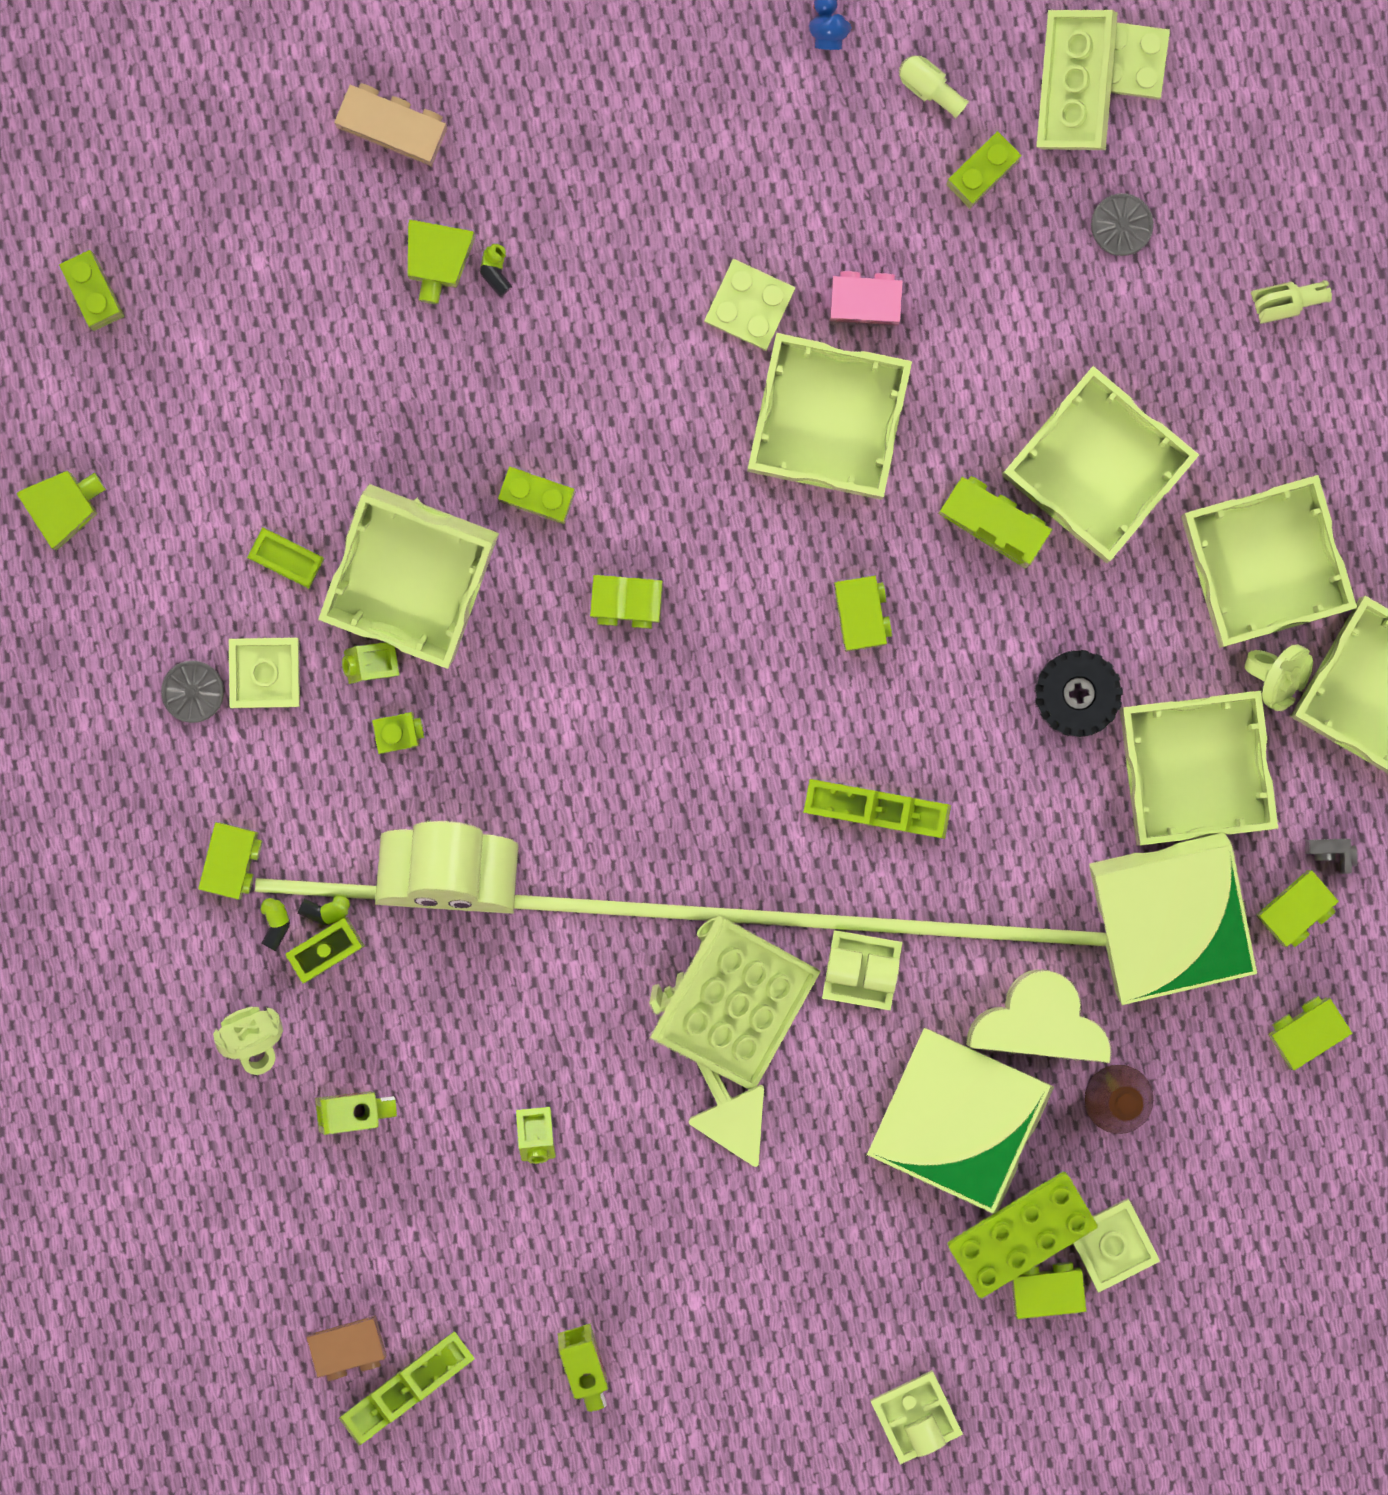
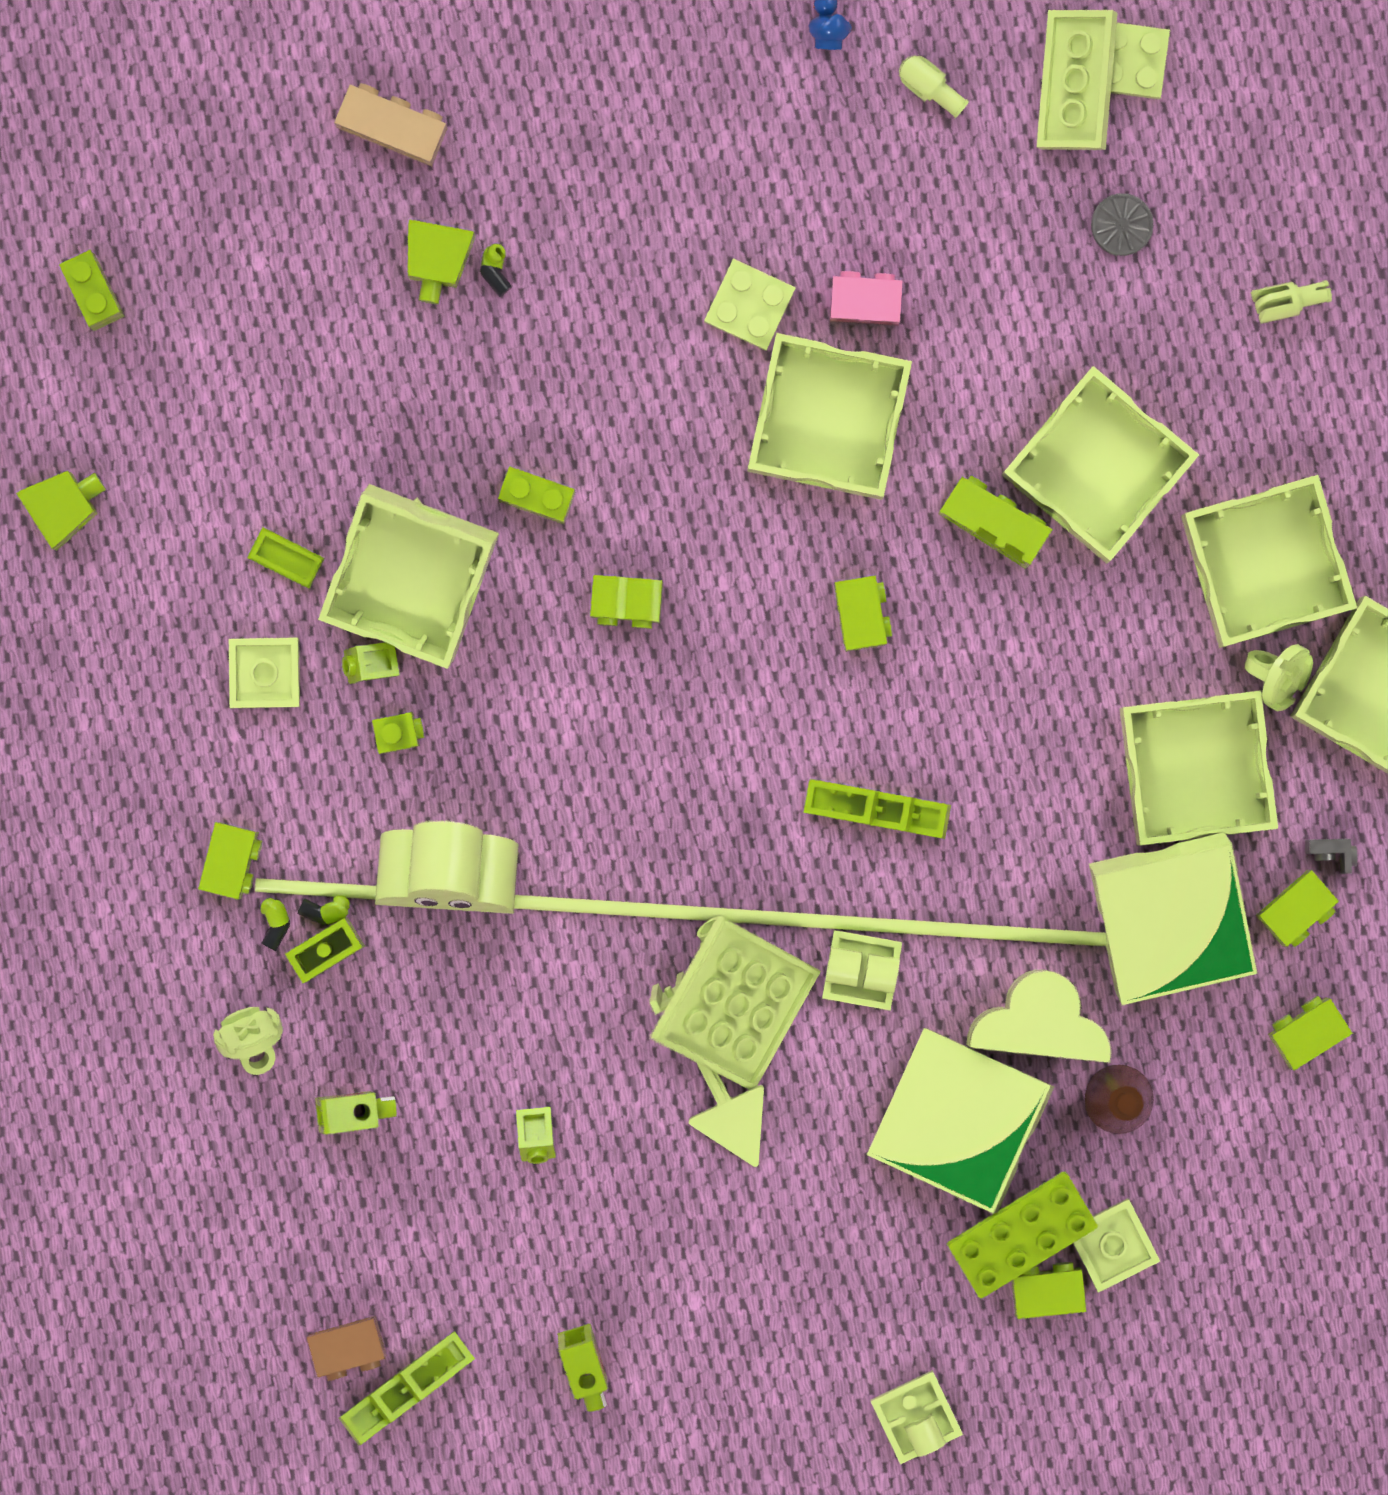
(192, 691): flat silver wheel -> none
(983, 170): lime brick -> none
(1058, 680): black bush -> none

